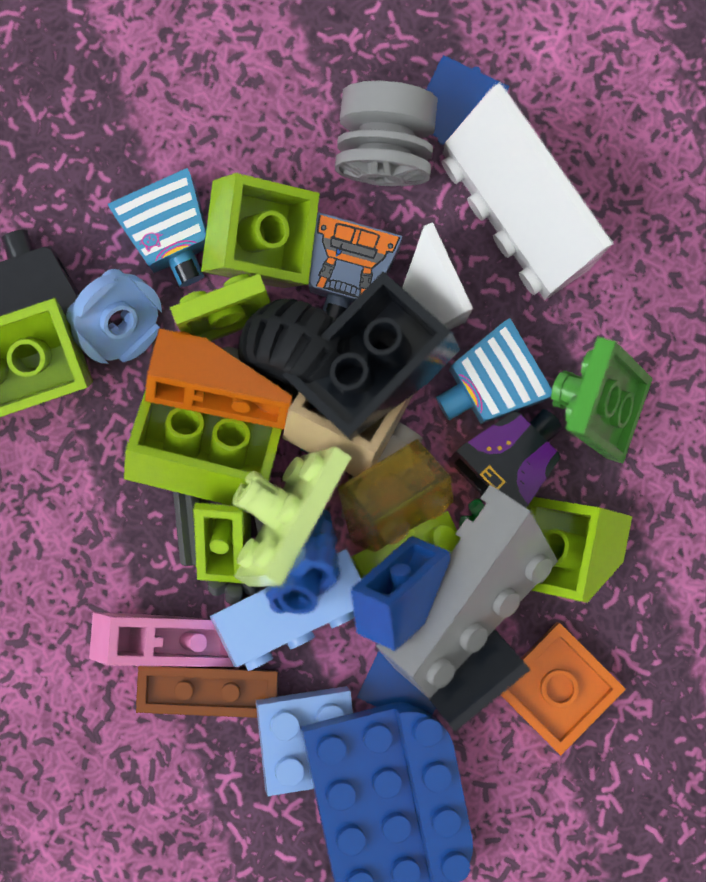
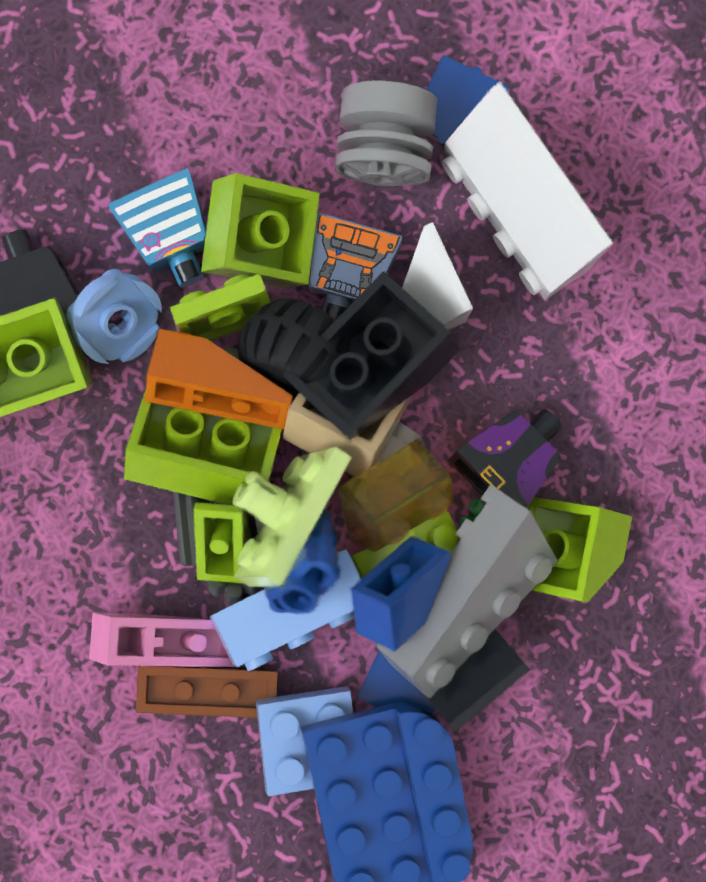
(495, 378): dark azure torso -> none
(562, 689): orange plate -> none
(605, 400): bright green plate -> none

